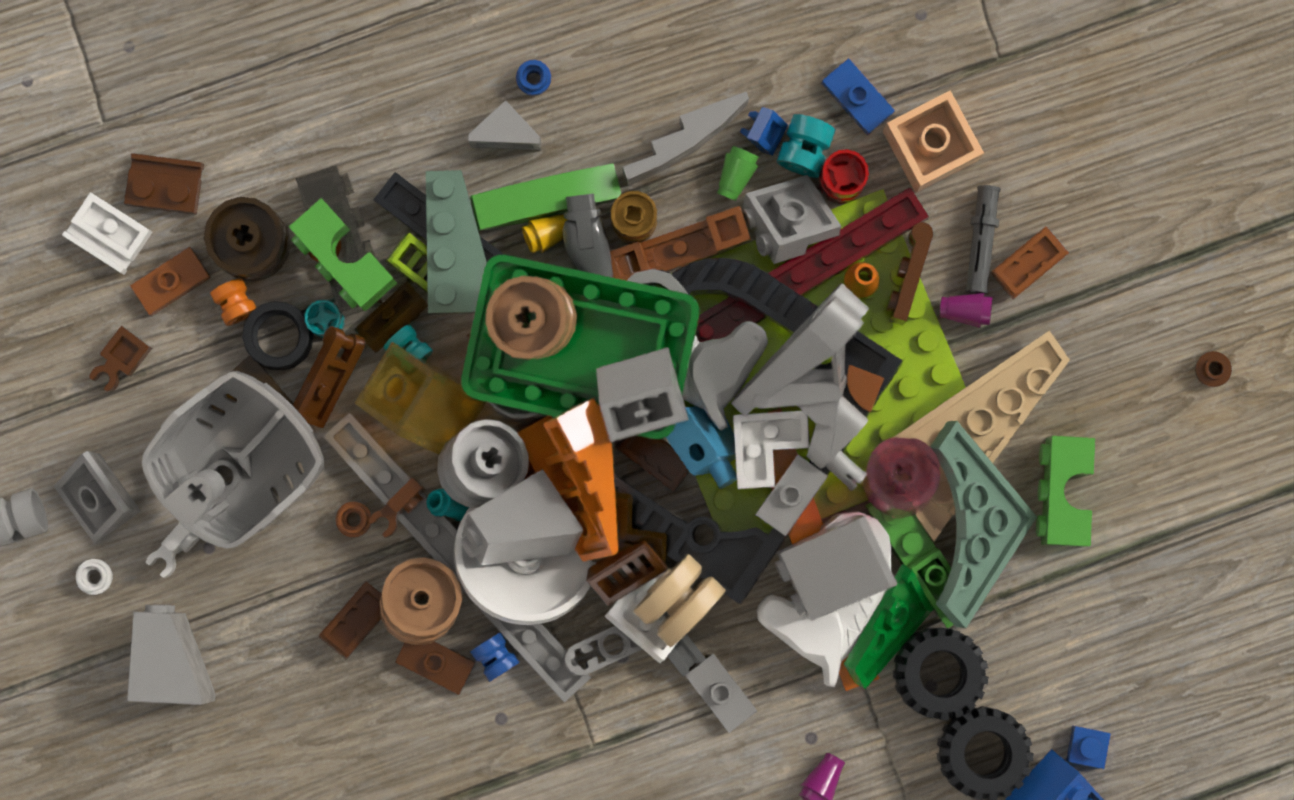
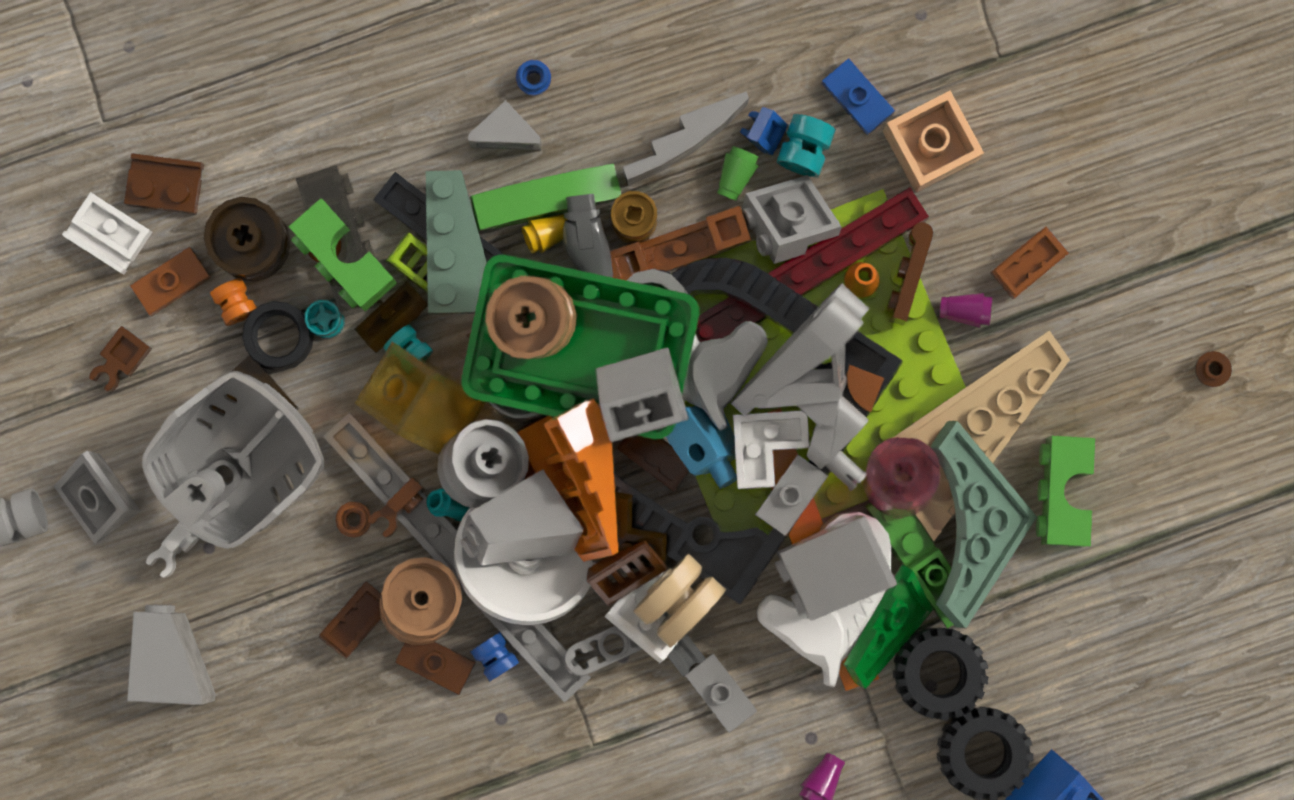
(83, 573): white plate -> none
(328, 376): reddish brown plate -> none
(843, 176): red wheel -> none
(982, 238): dark grey pin -> none
(1088, 747): blue plate -> none

